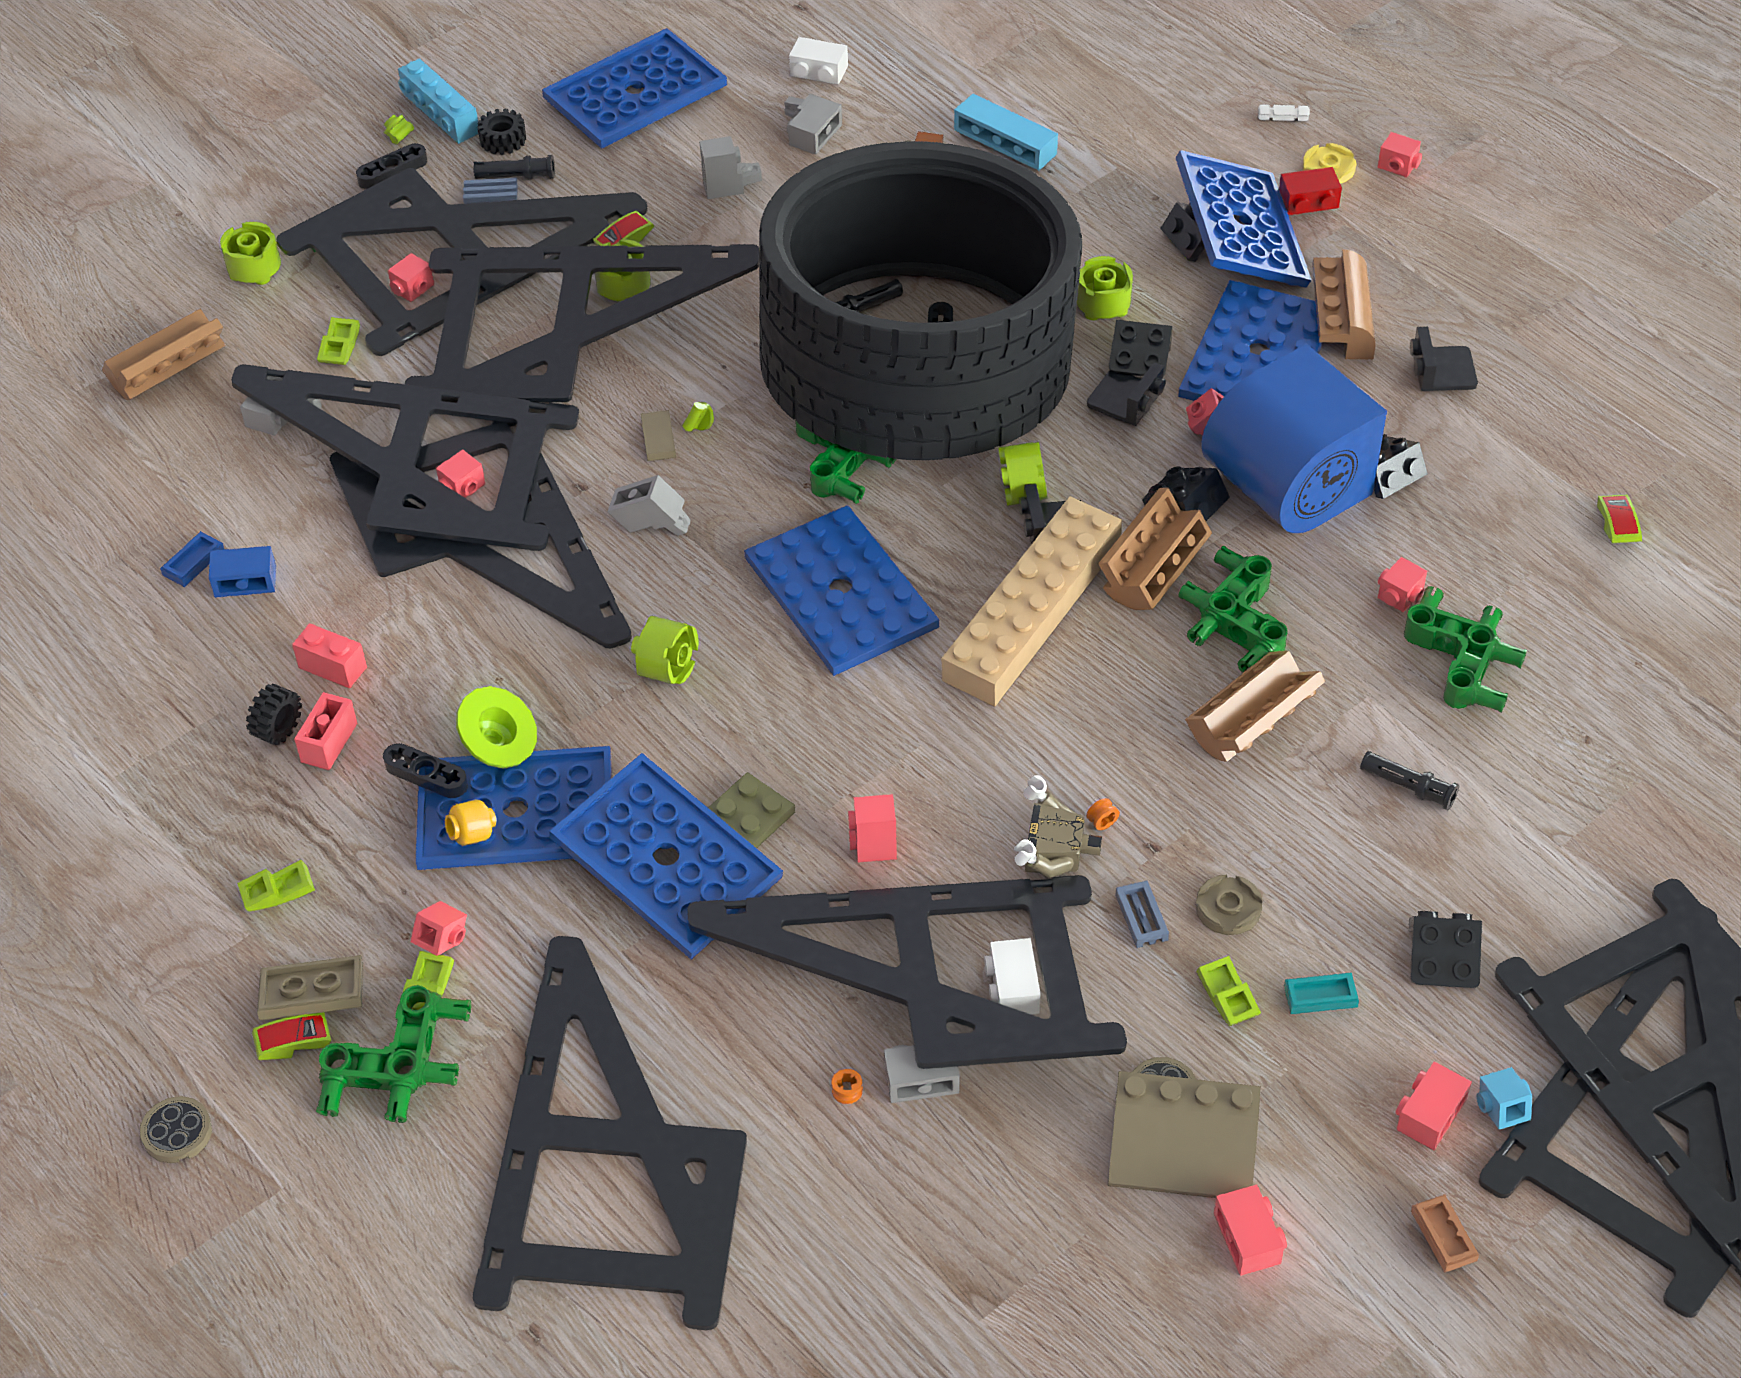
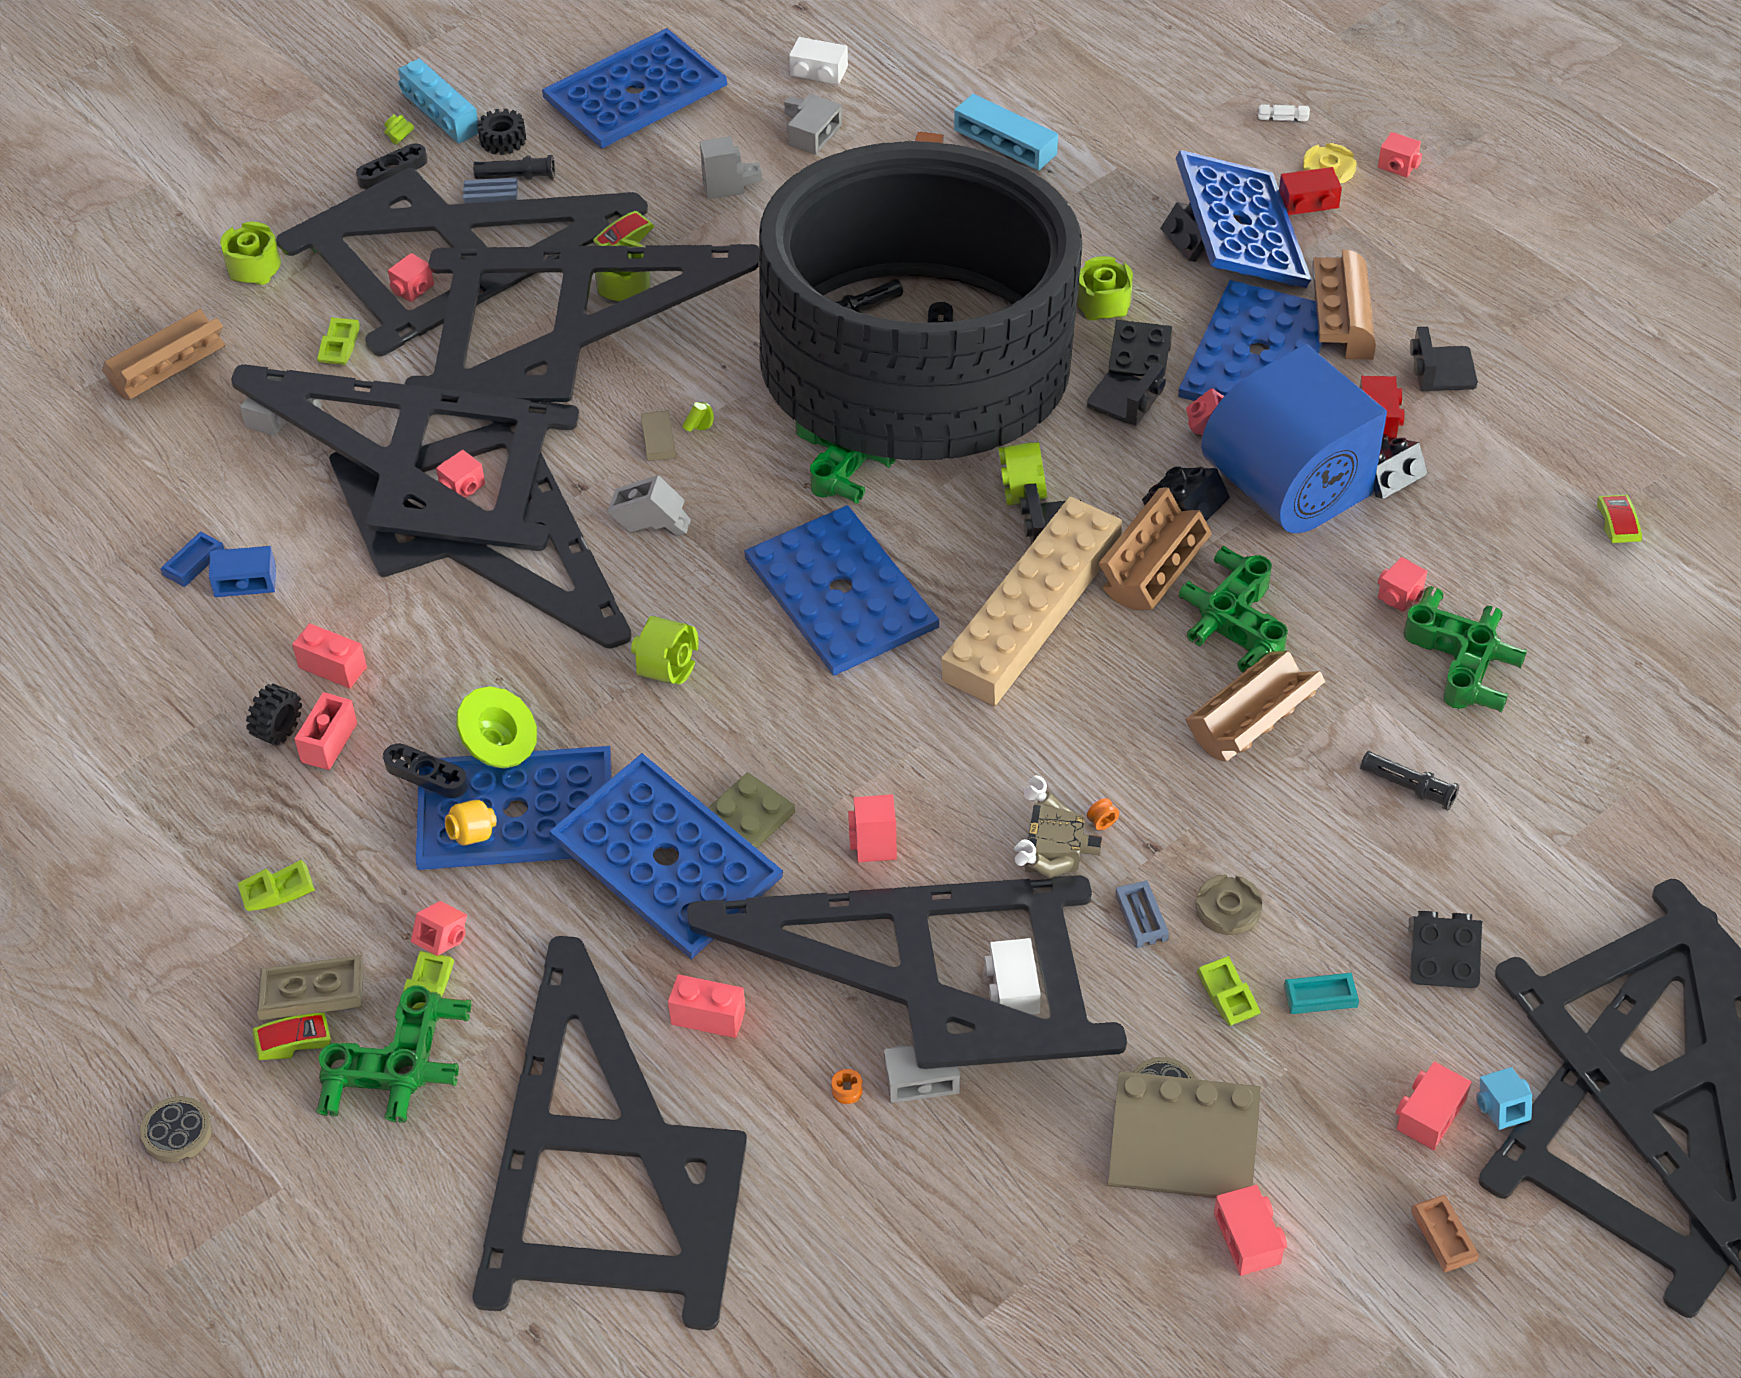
(707, 1006): none -> coral brick
(1385, 392): none -> red brick

